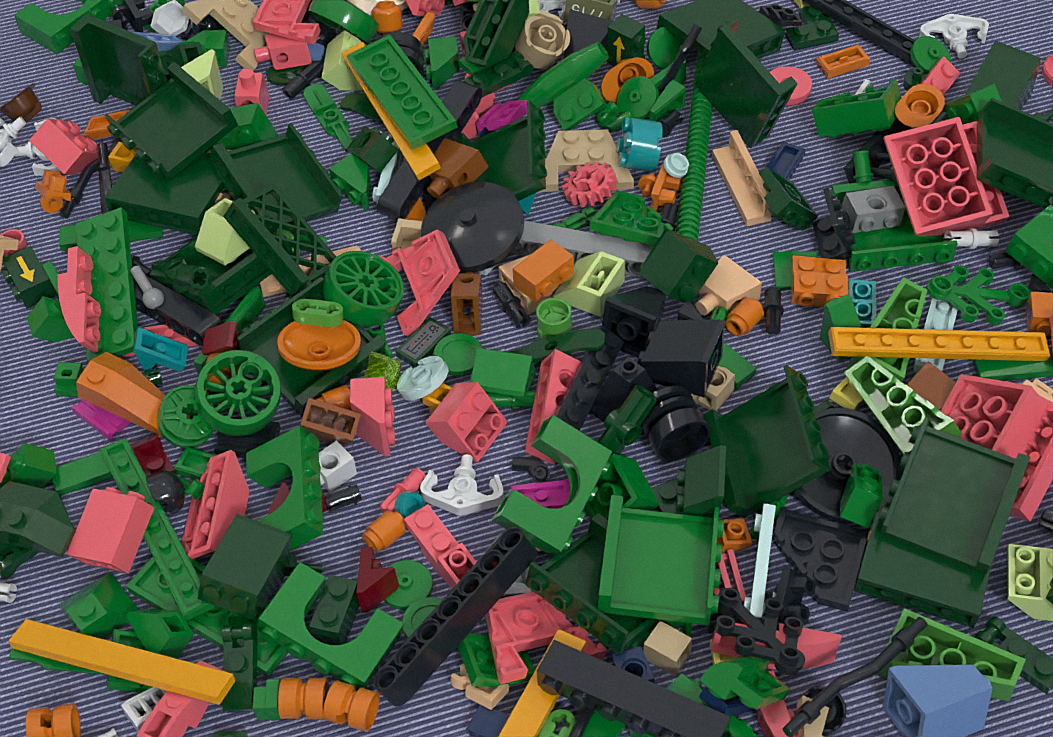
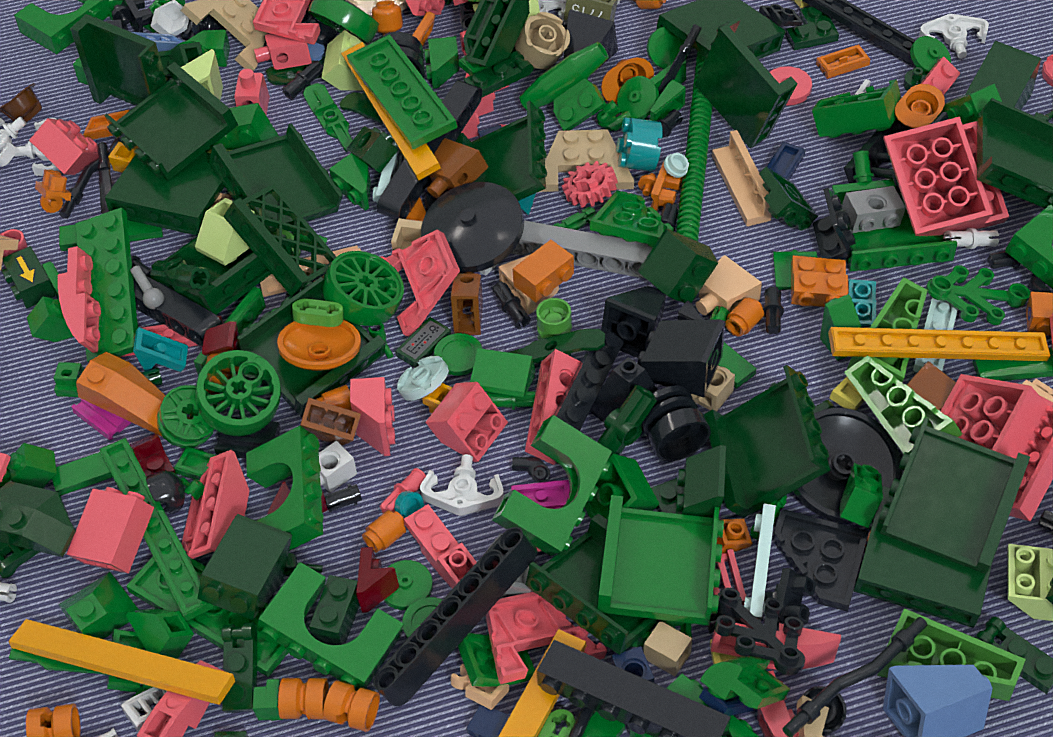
(383, 366): clear neon green panel -> none
(502, 115): dark pink plate -> none
(593, 282): yellowish green slope -> none
(625, 39): dark green brick -> none

